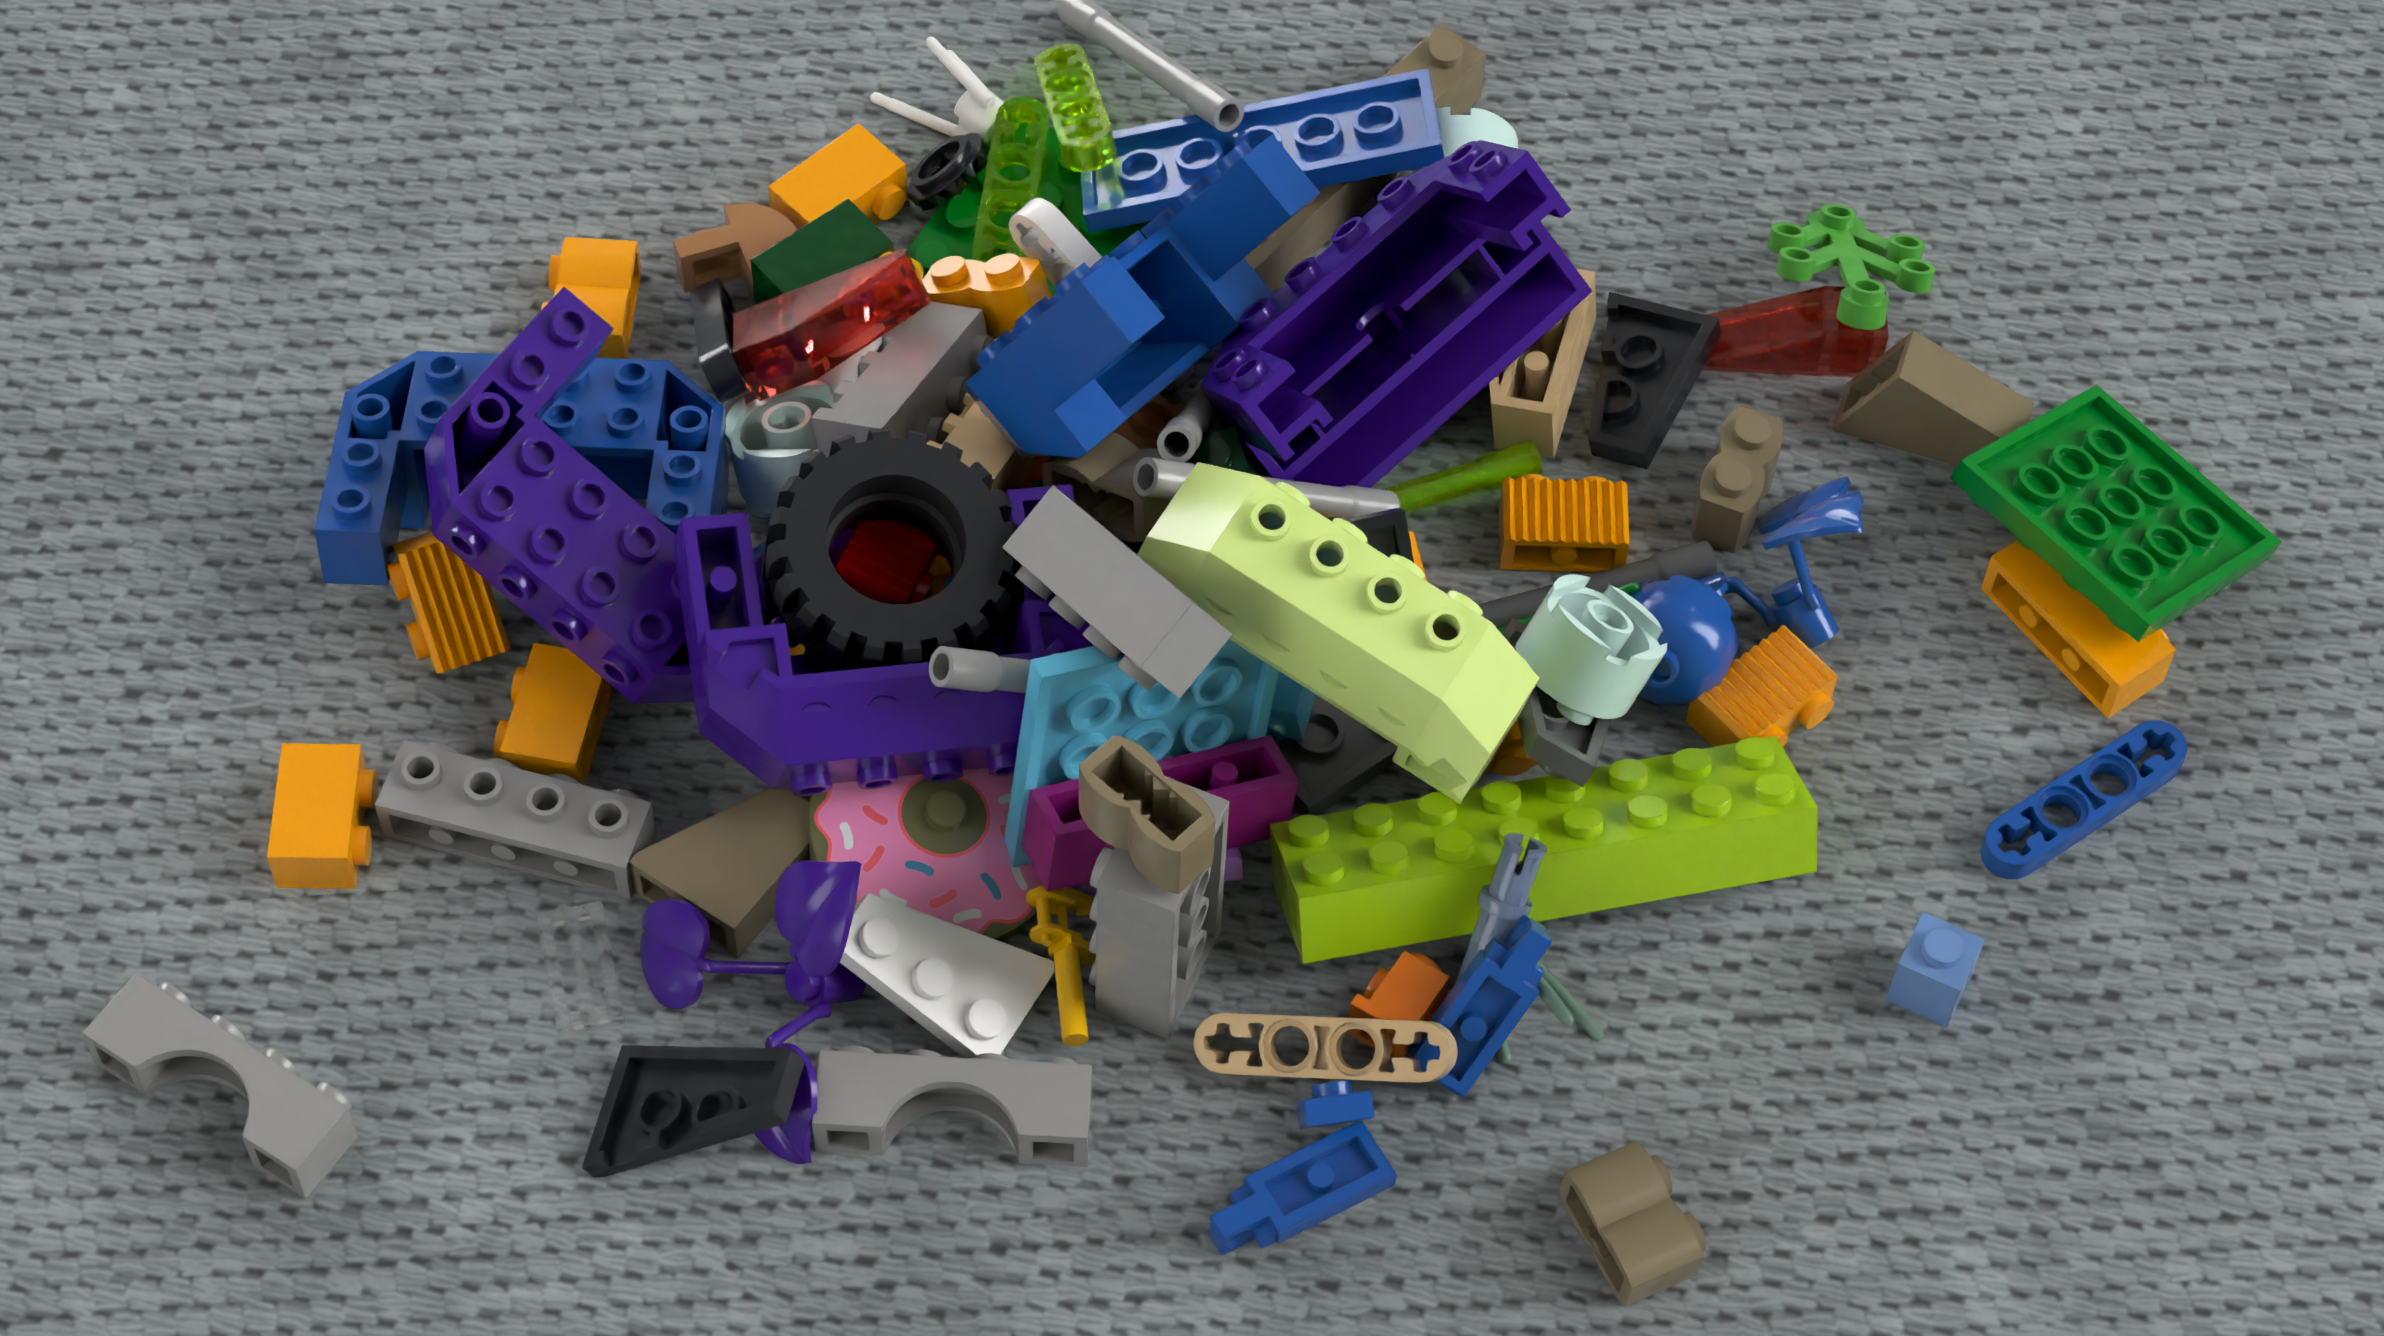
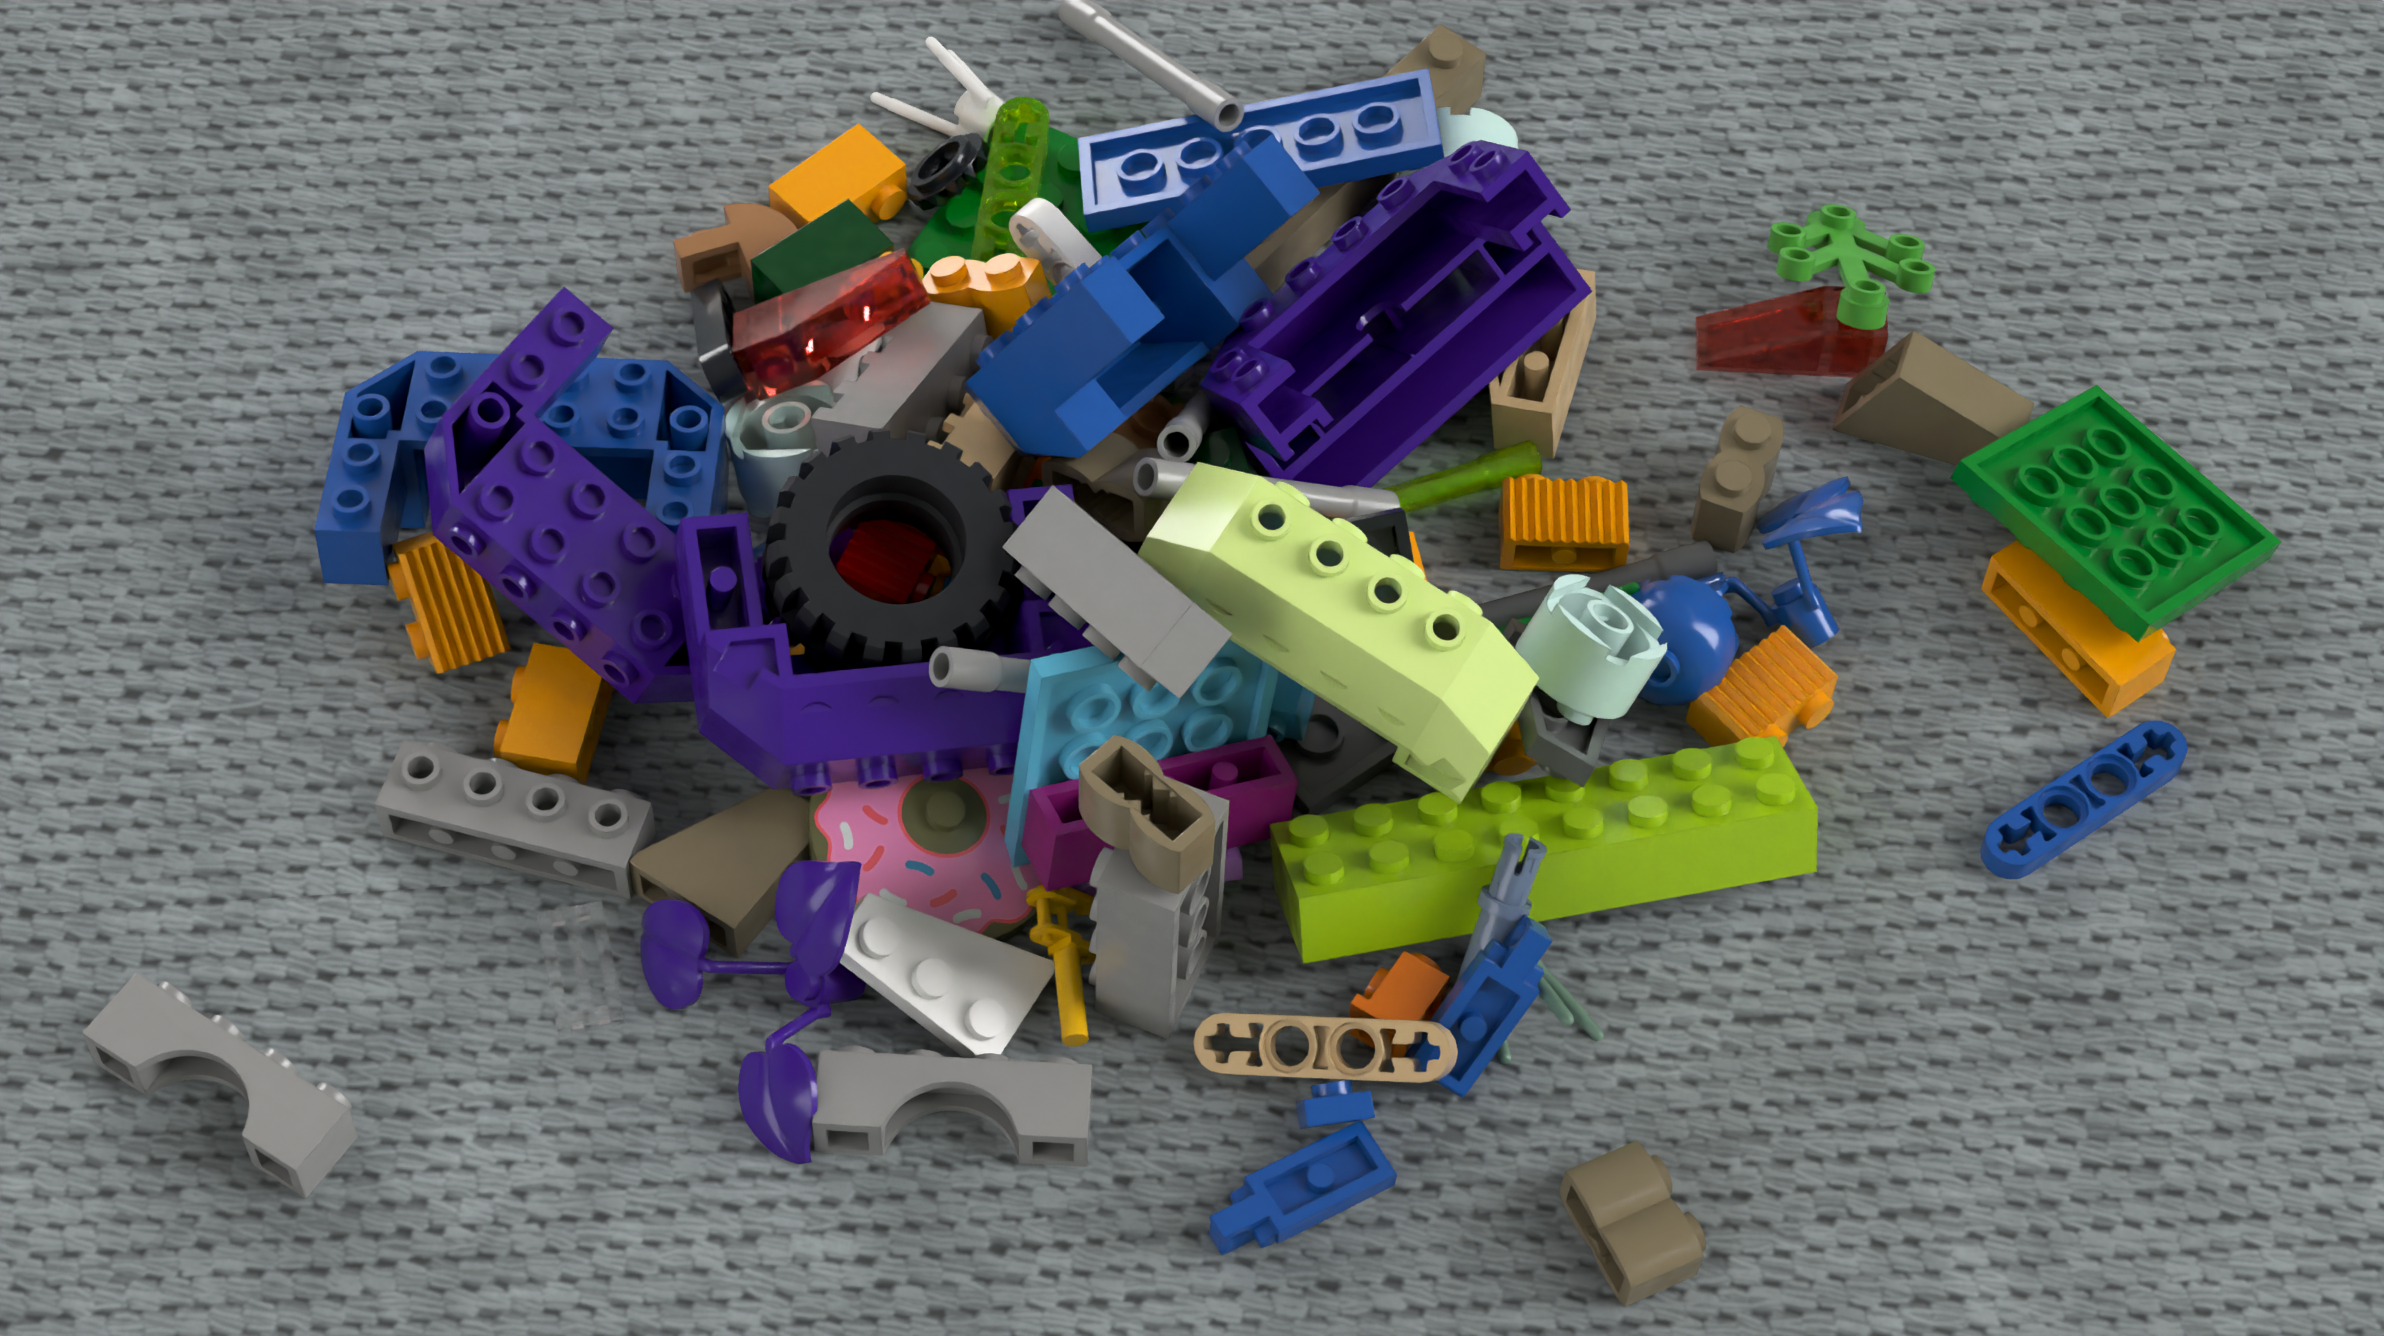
(320, 816): light orange brick -> none
(605, 279): light orange brick -> none
(686, 1100): black wing -> none
(1075, 108): clear neon green beam -> none
(1645, 375): black wing -> none
(1935, 969): medium blue brick -> none

